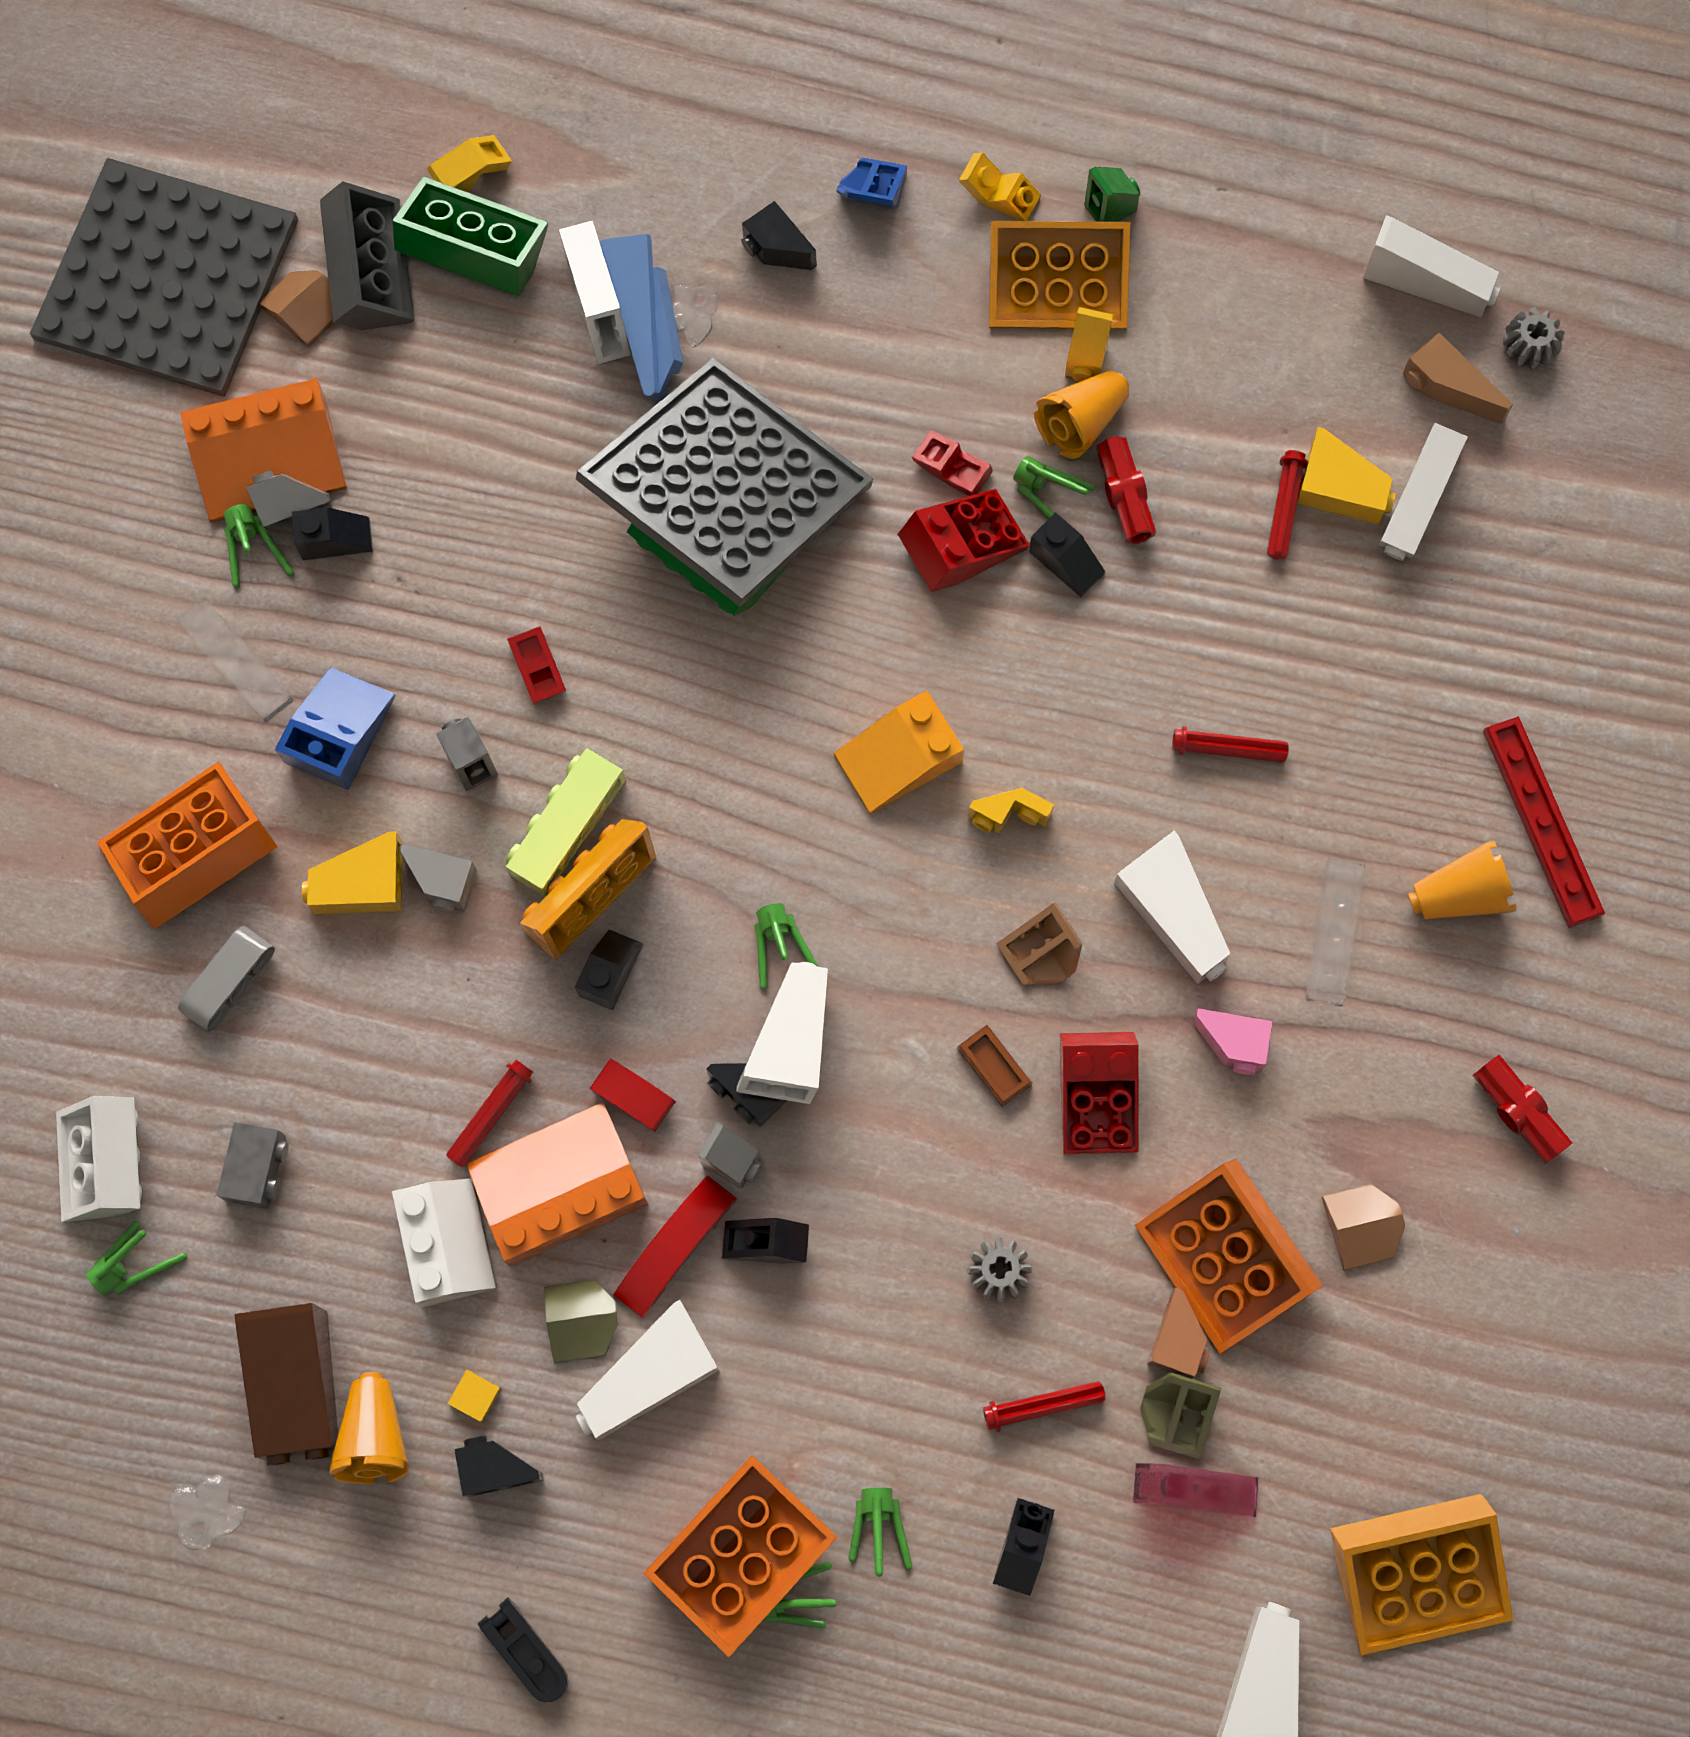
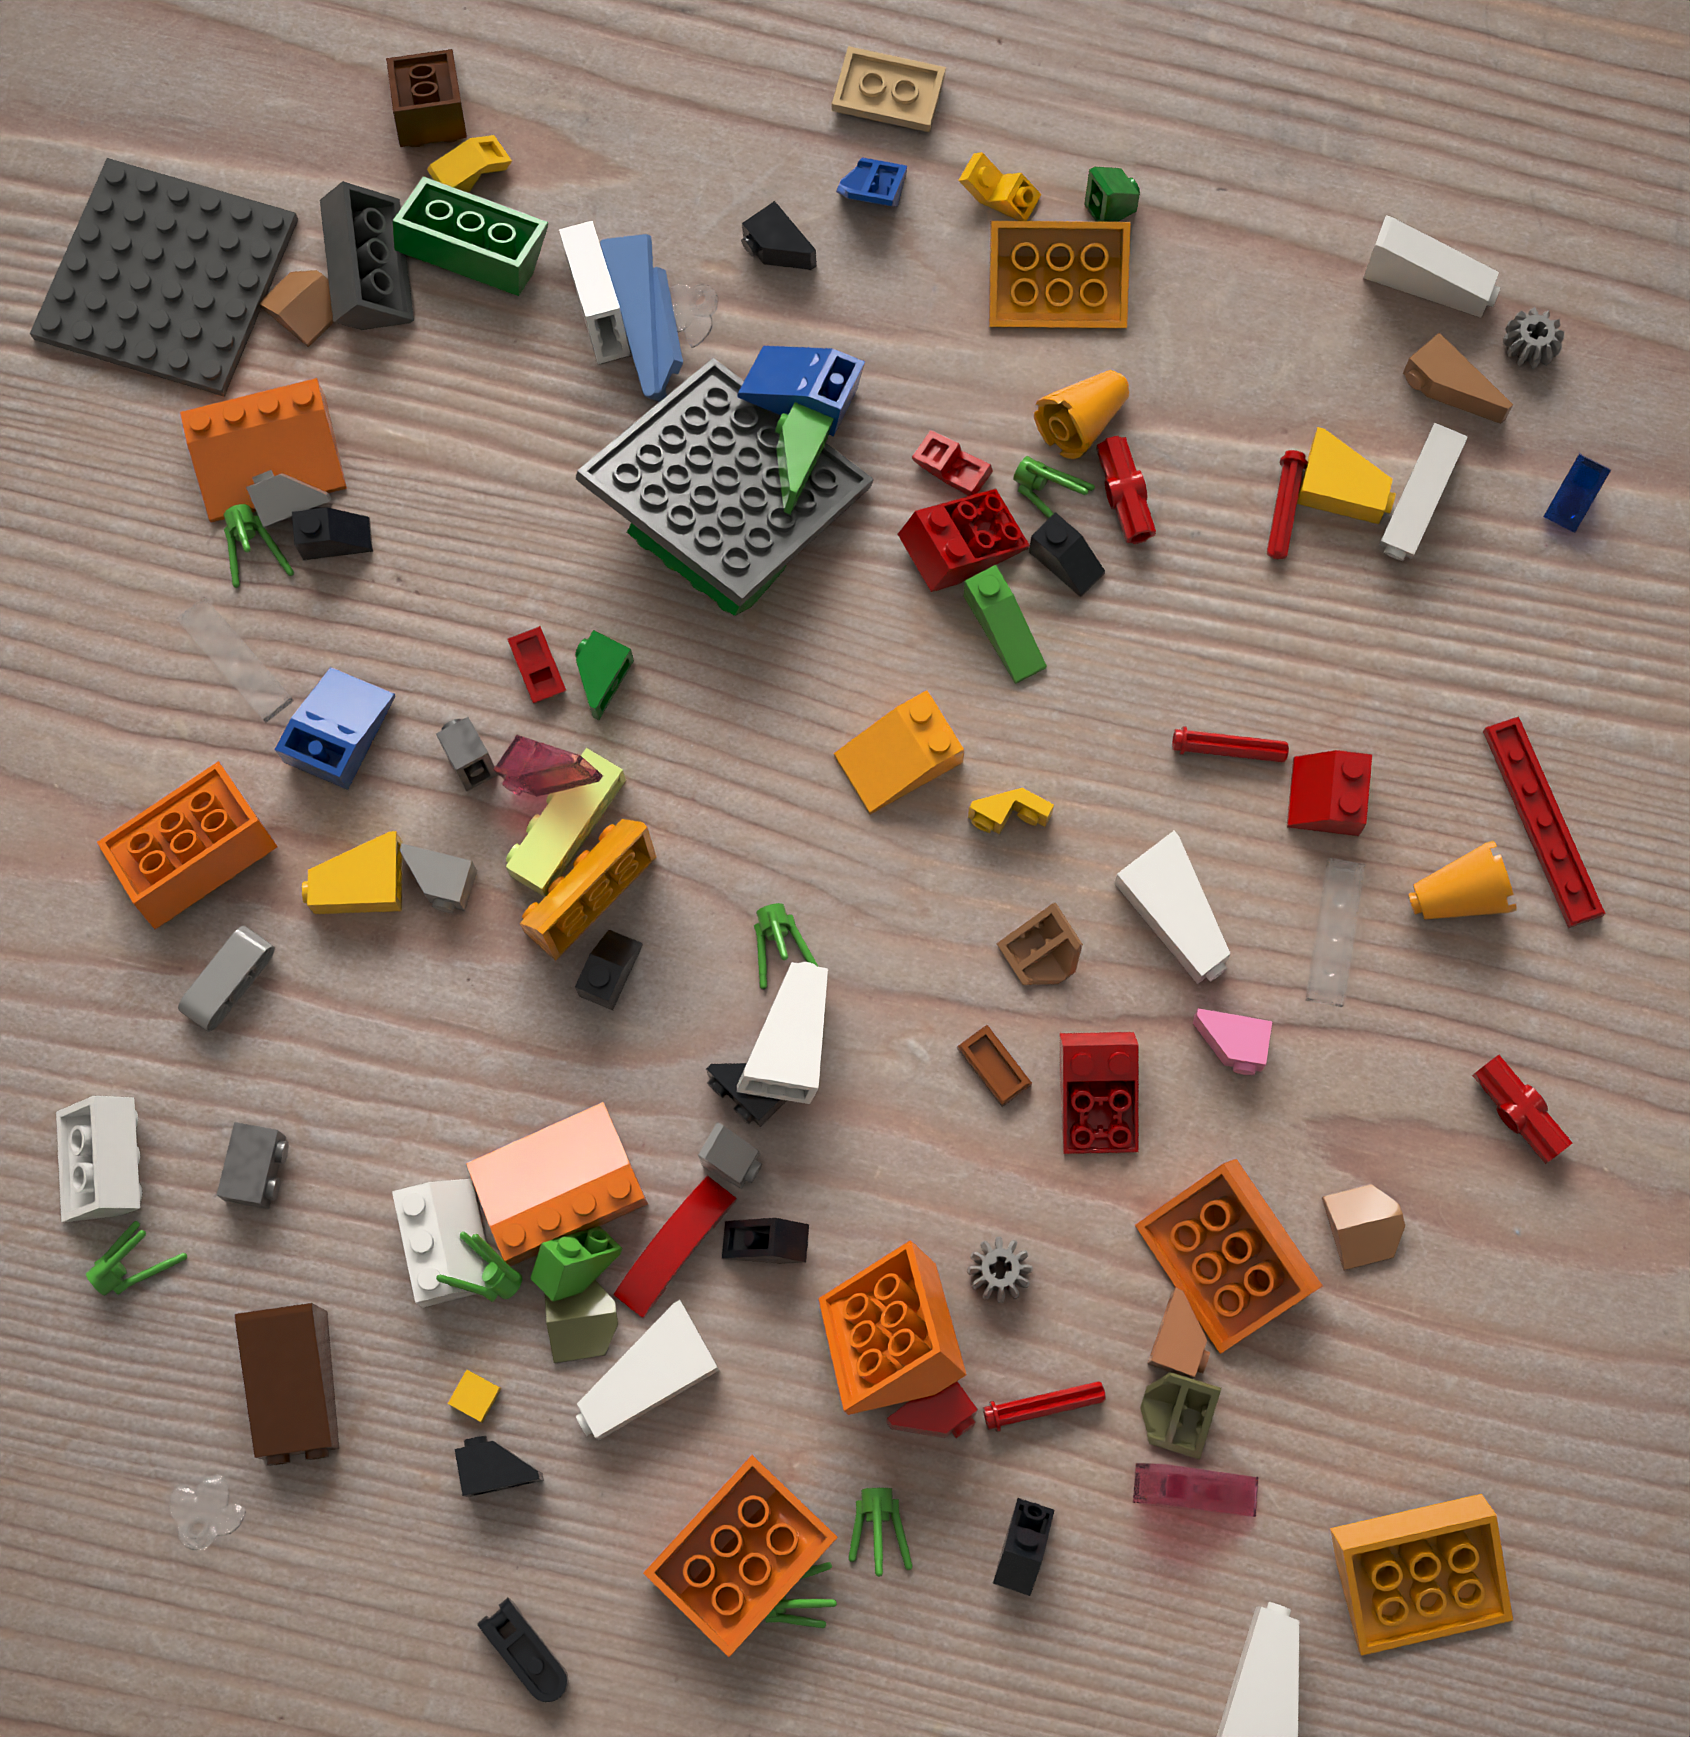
(369, 1435): light orange cone -> none
(426, 98): none -> reddish brown slope
(489, 1113): red axle -> none
(498, 1275): none -> bright green plant
(542, 769): none -> clear pink slope
(573, 1262): none -> bright green slope
(602, 669): none -> green slope
(632, 1095): red slope -> none
(798, 449): none -> bright green slope
(804, 375): none -> blue slope
(888, 89): none -> tan plate
(891, 1332): none -> orange slope
(937, 1414): none -> red slope
(1003, 623): none -> bright green slope
(1088, 344): yellow slope -> none
(1330, 792): none -> red slope
(1577, 492): none -> clear blue slope

